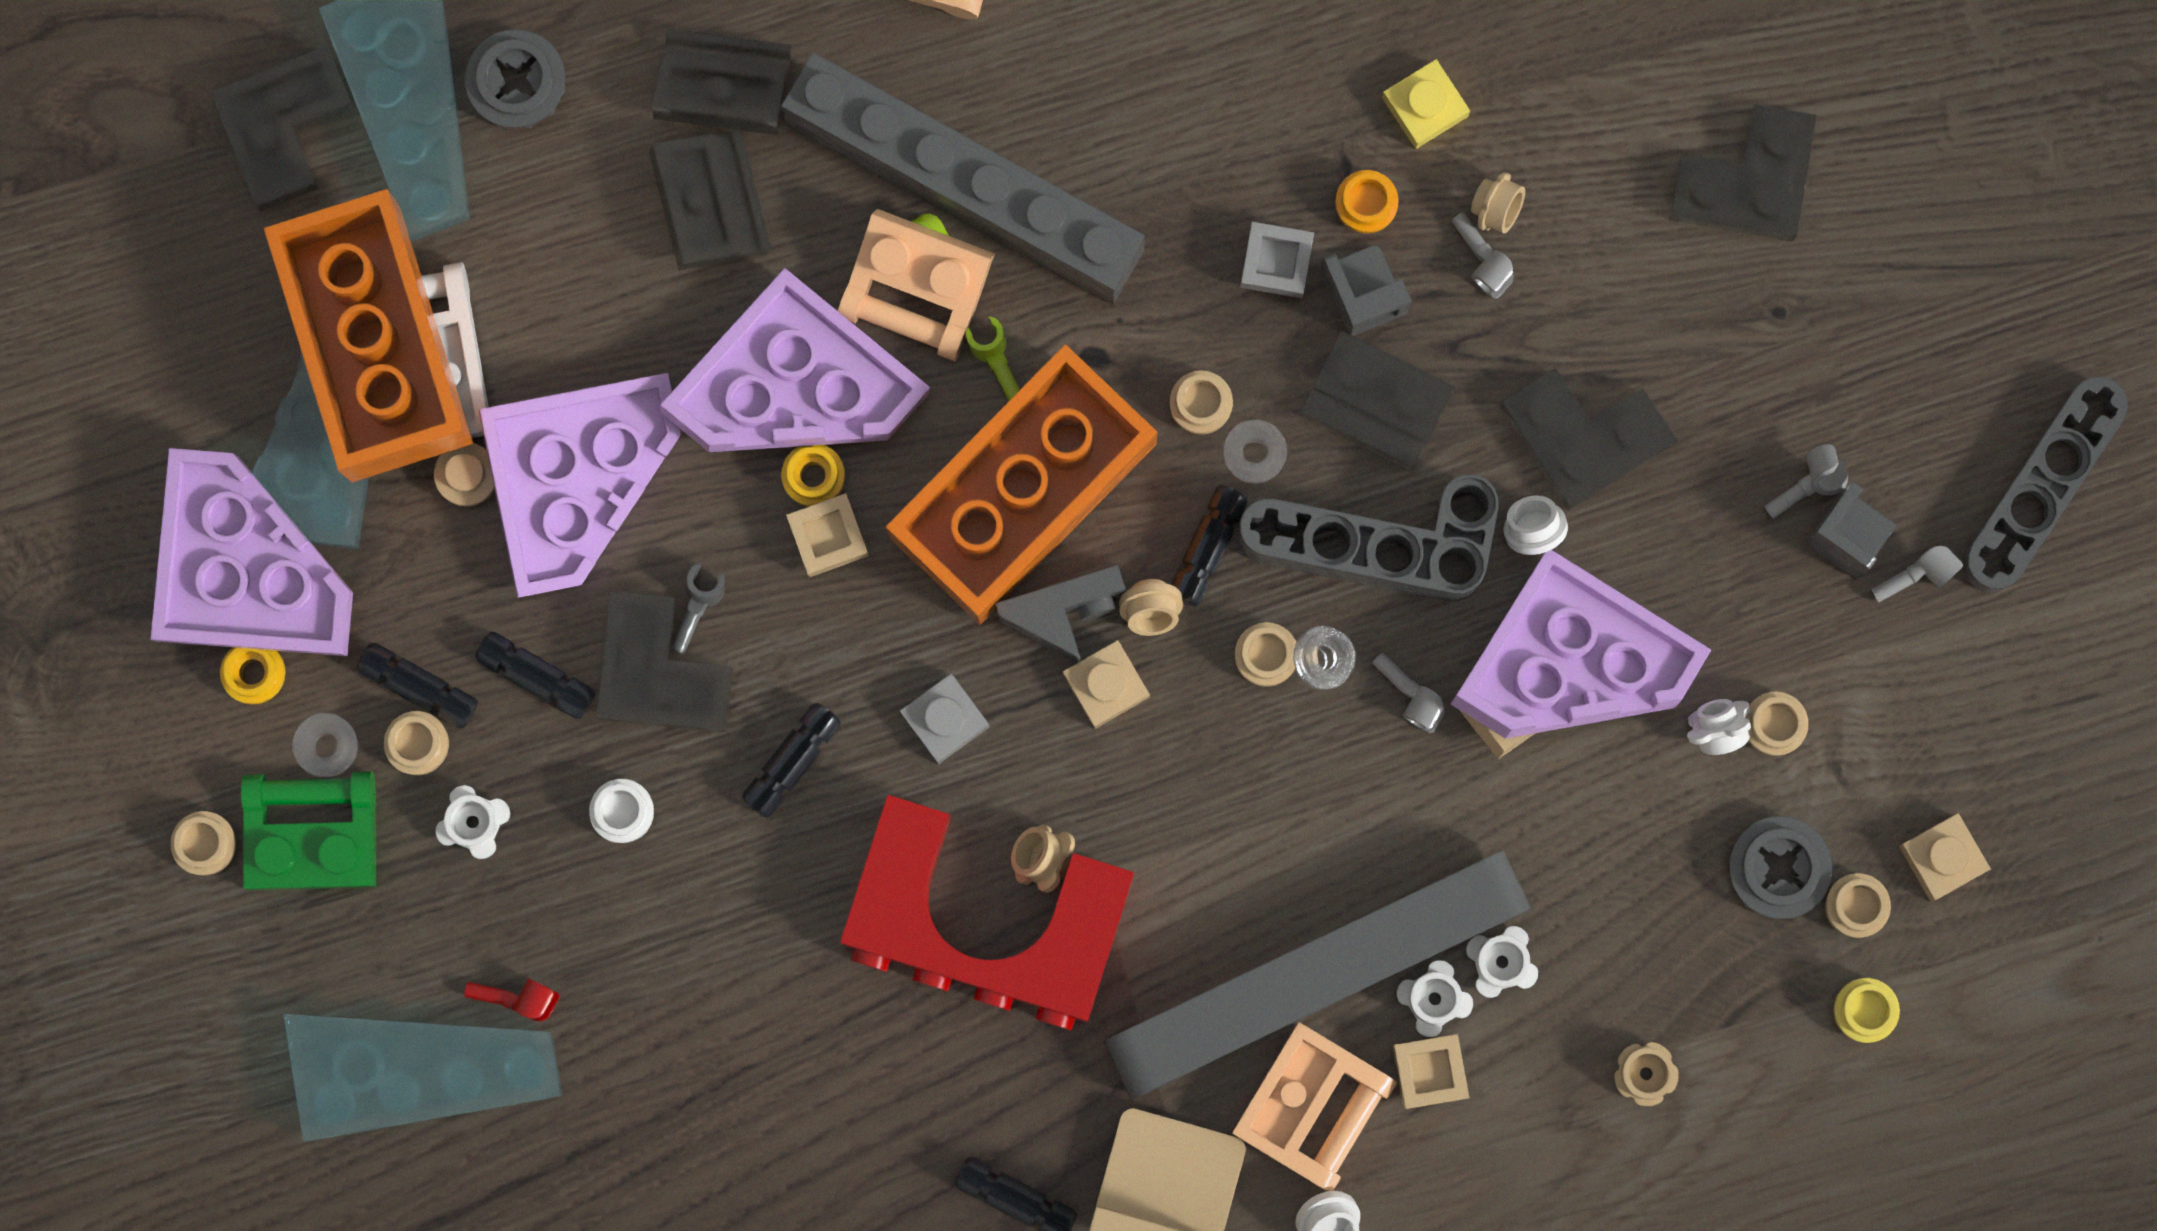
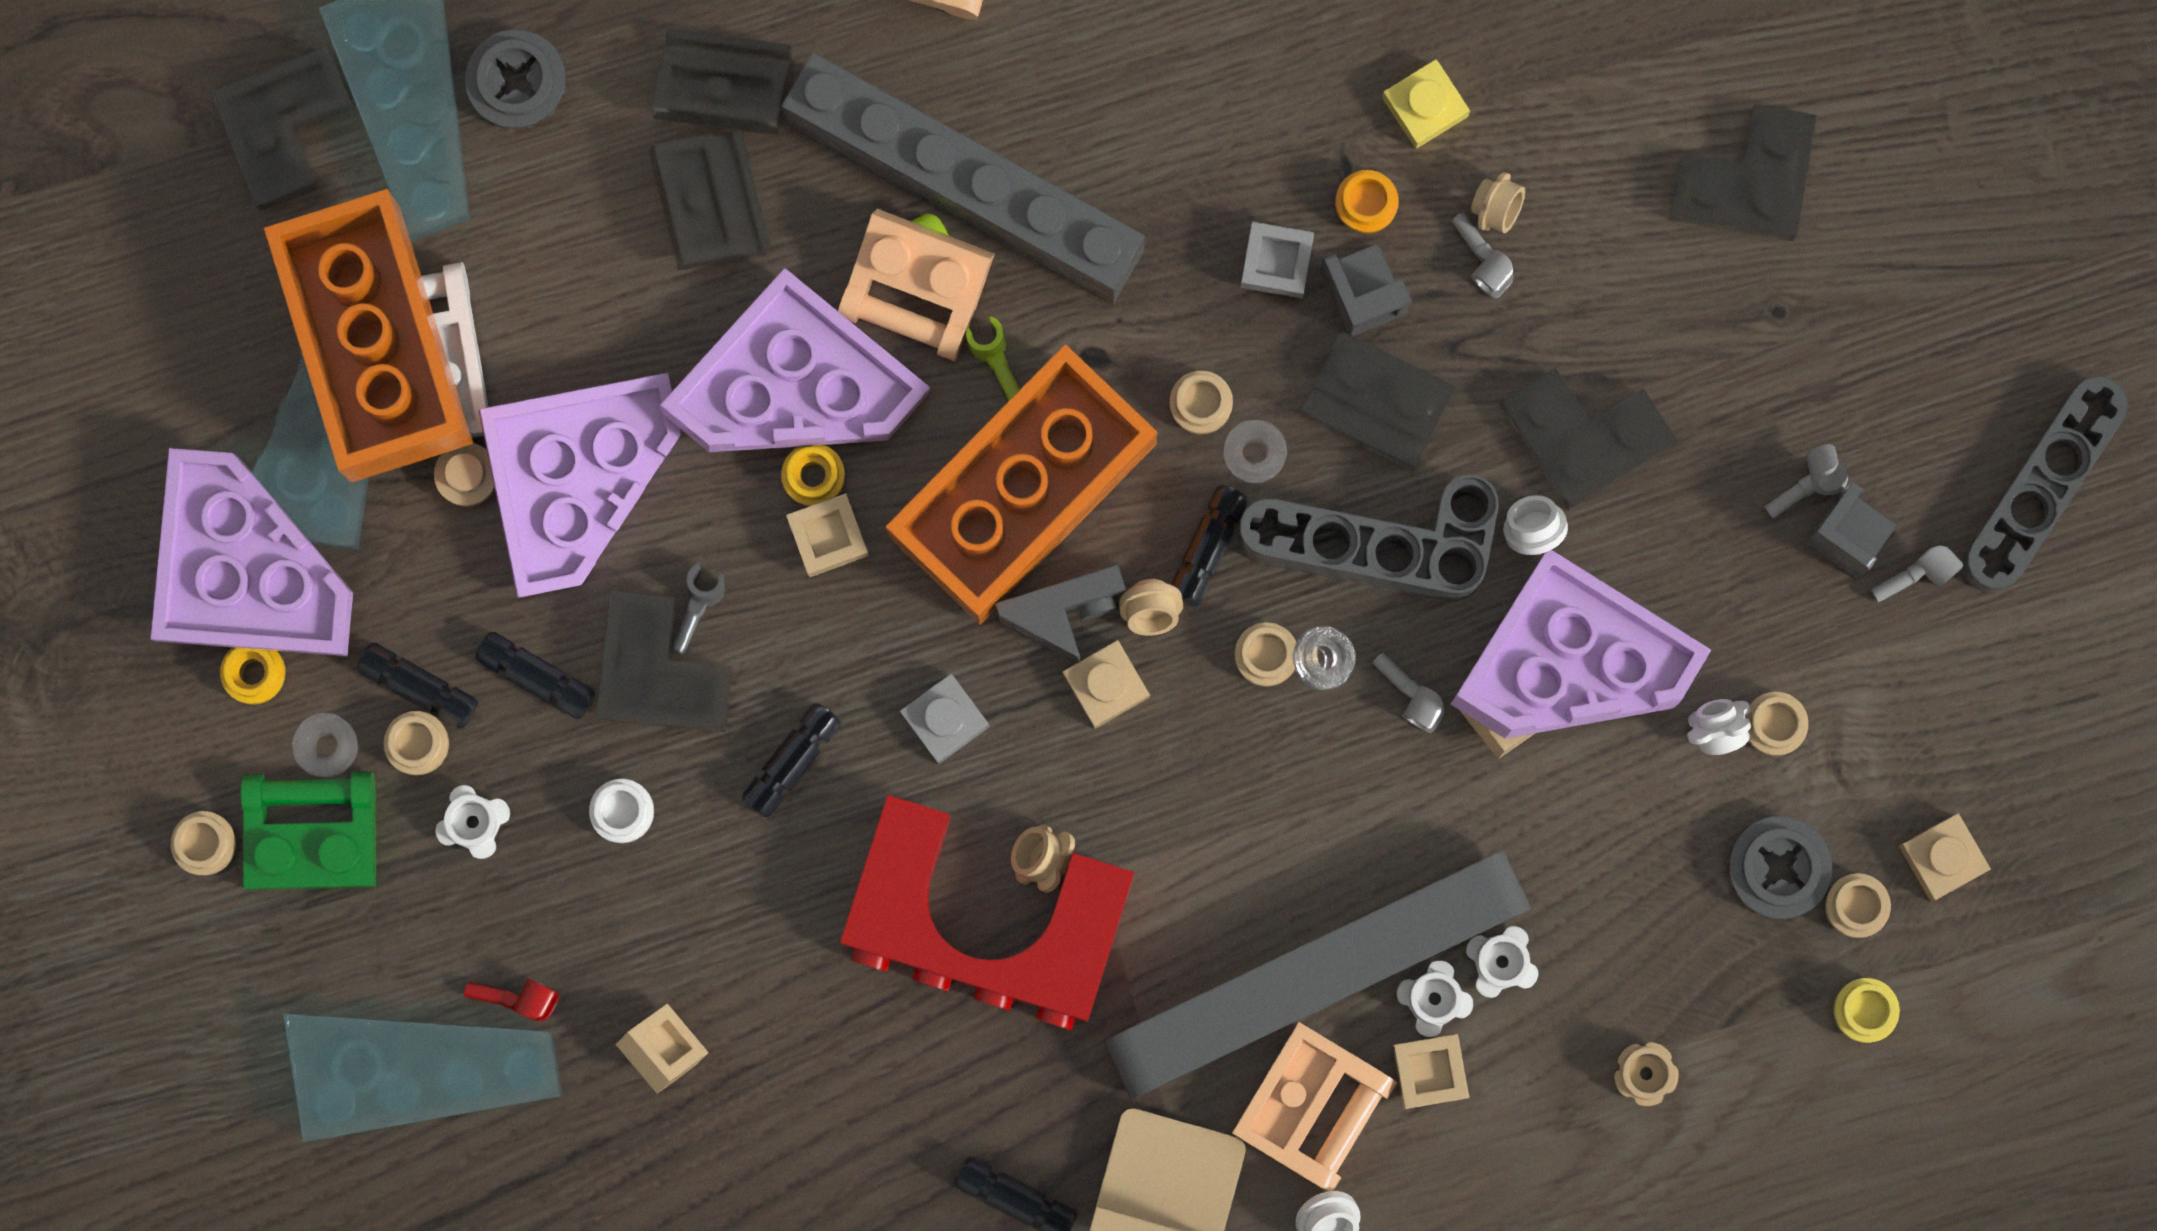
(662, 1048): none -> tan plate

